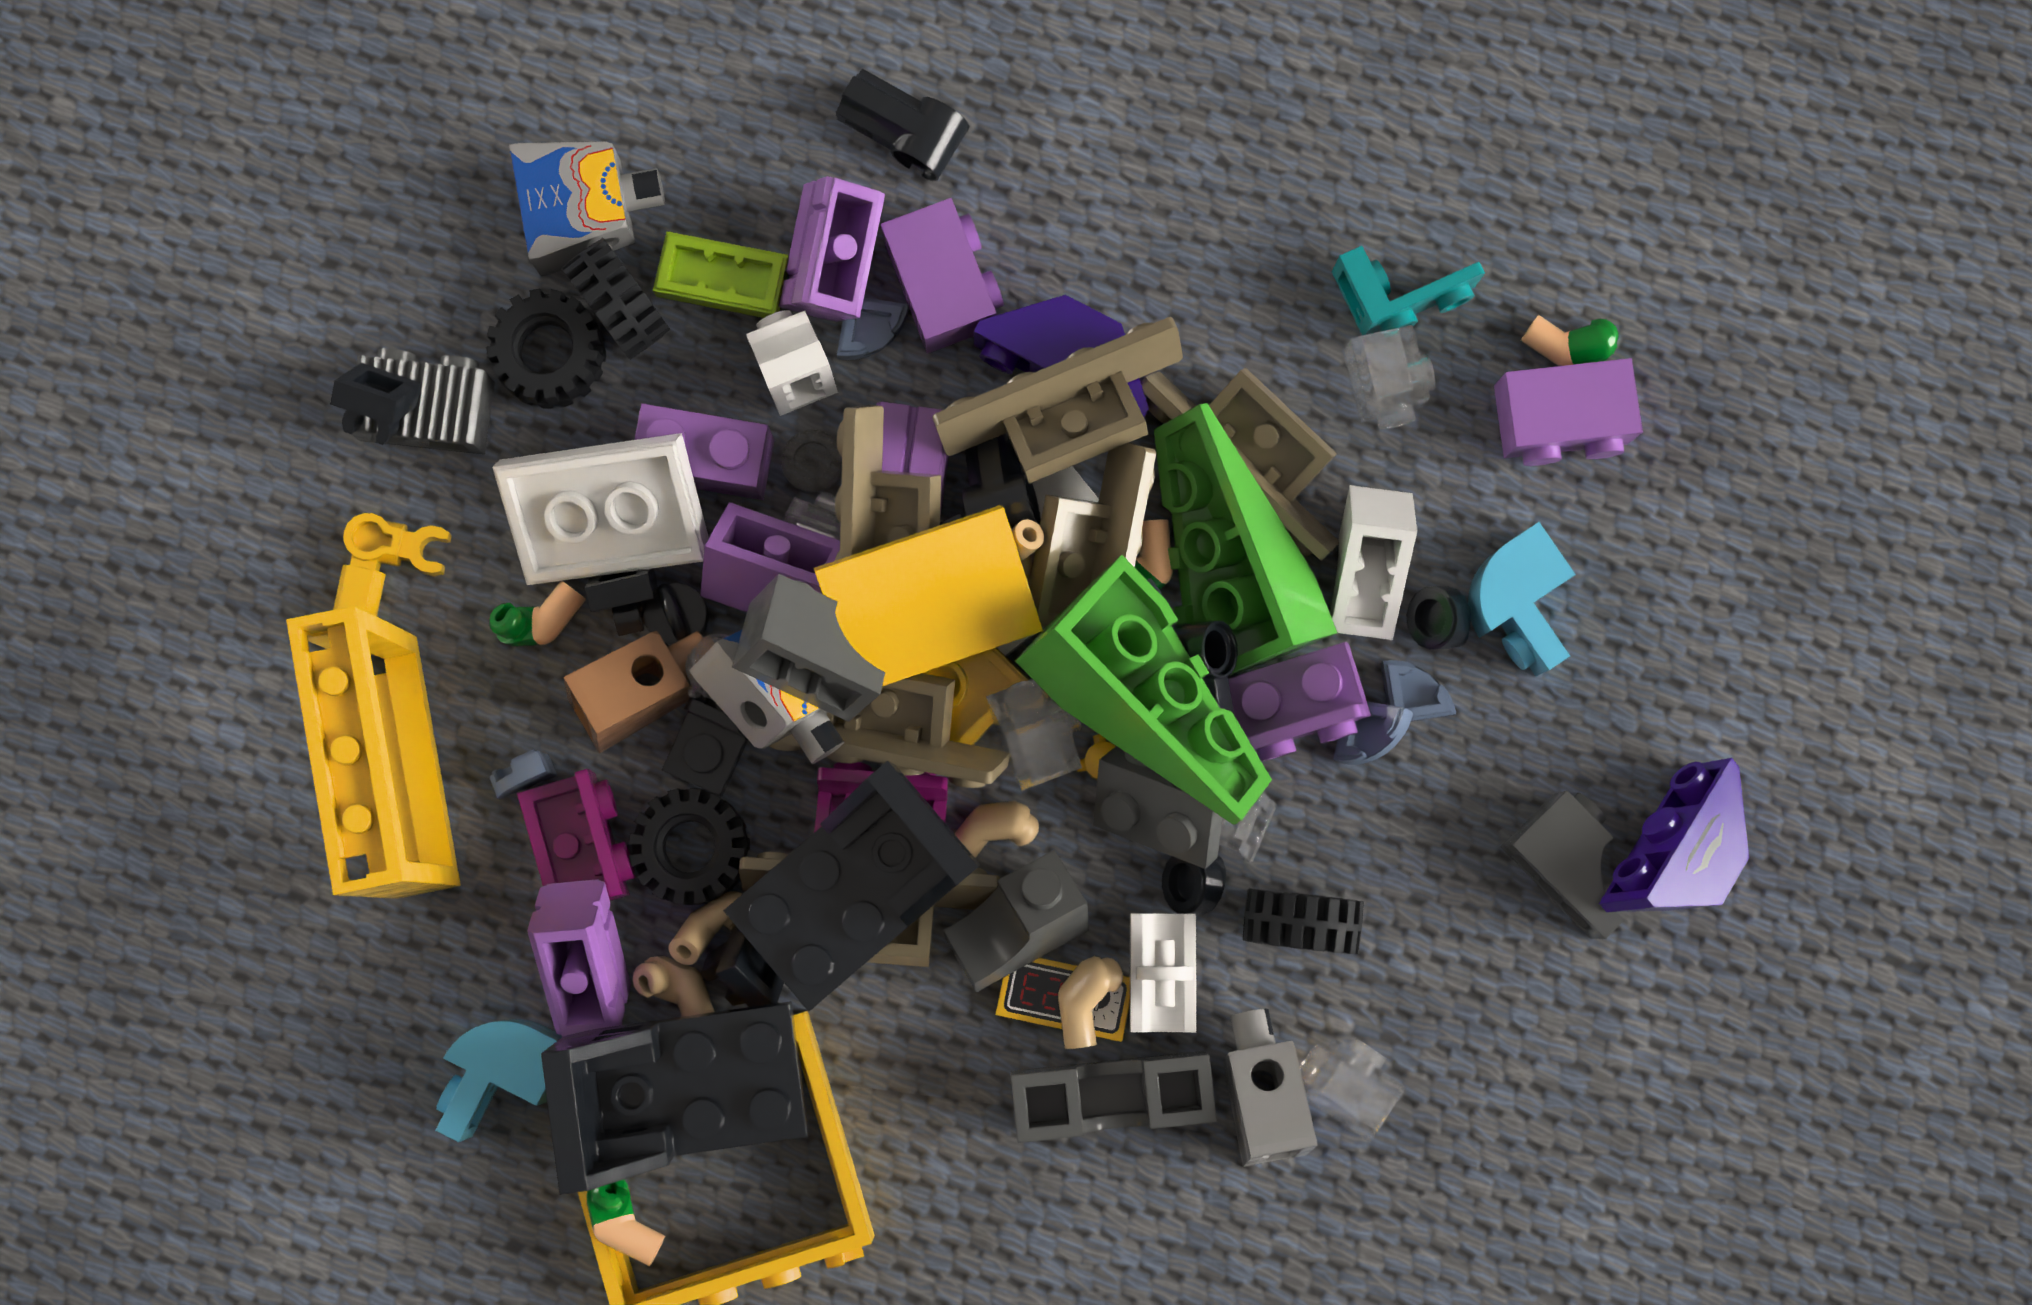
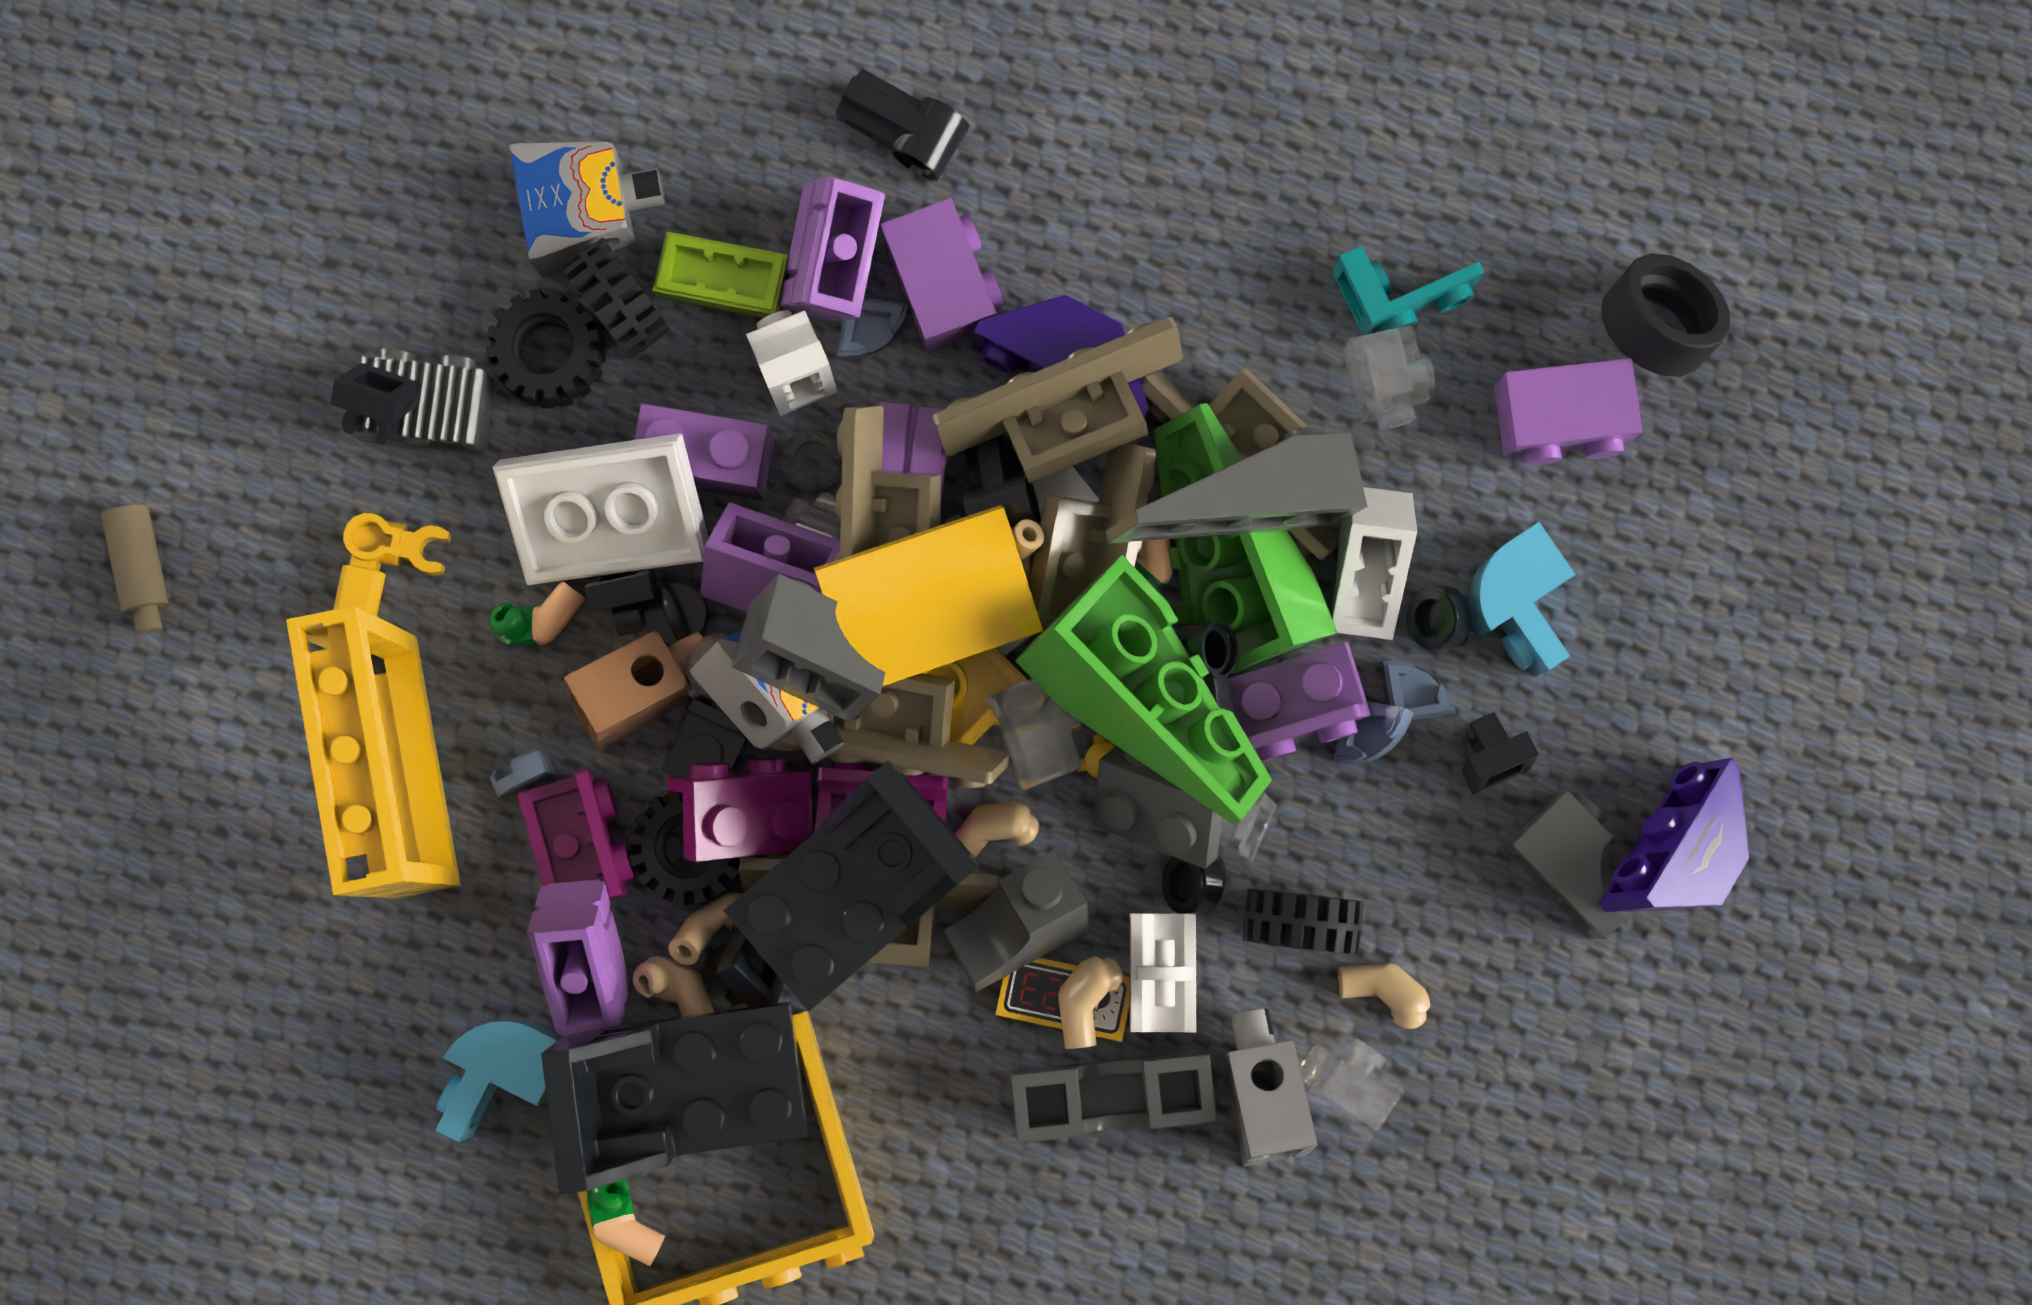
(136, 565): none -> dark tan cylinder
(743, 809): none -> magenta bracket
(1289, 486): none -> dark grey slope
(1392, 985): none -> tan arm
(1495, 755): none -> black tile
(1578, 346): arm -> none
(1648, 338): none -> black tyre

